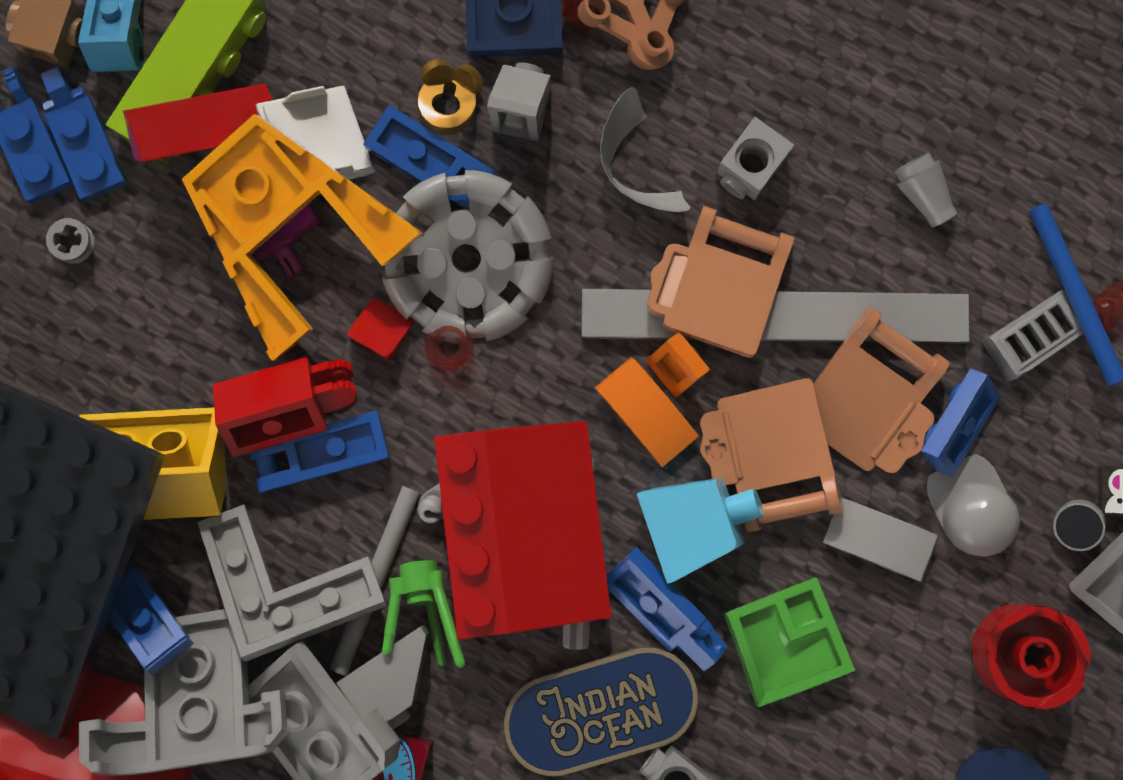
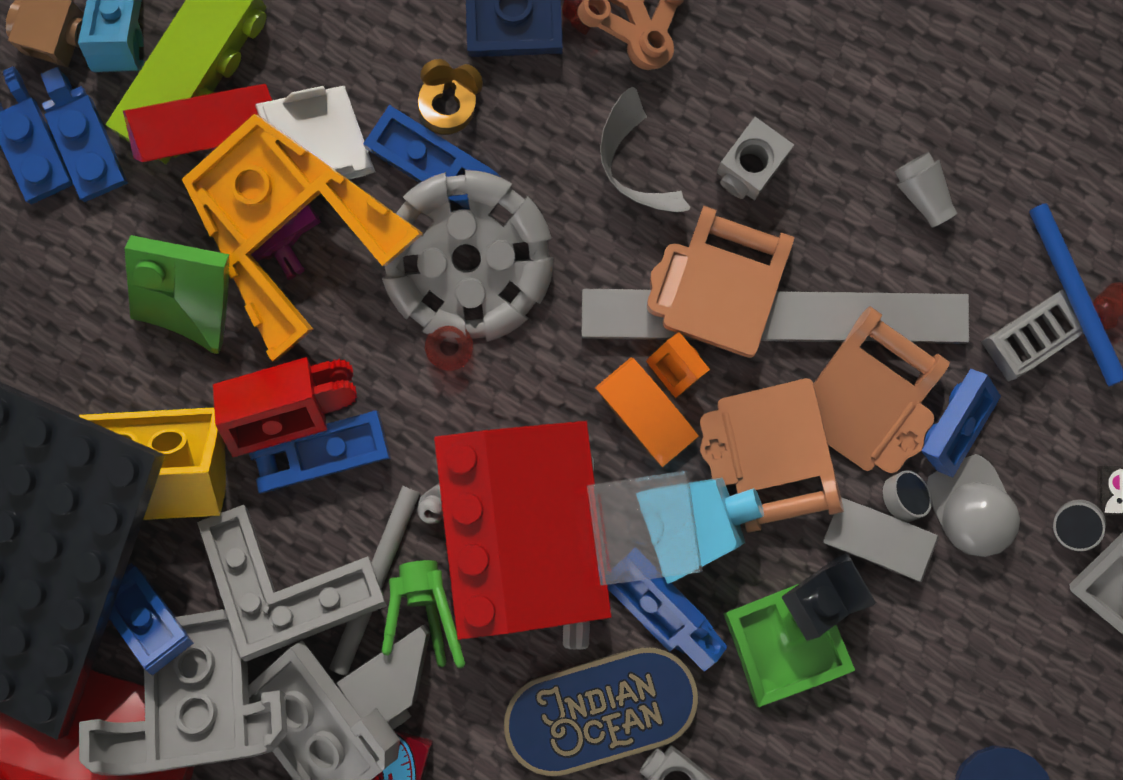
(63, 228): light grey bush -> none
(178, 289): none -> bright green plate
(380, 329): red slope -> none
(519, 101): light grey slope -> none
(644, 528): none -> clear tile
(828, 597): none -> black slope
(907, 496): none -> tile
(1056, 663): red brick -> none

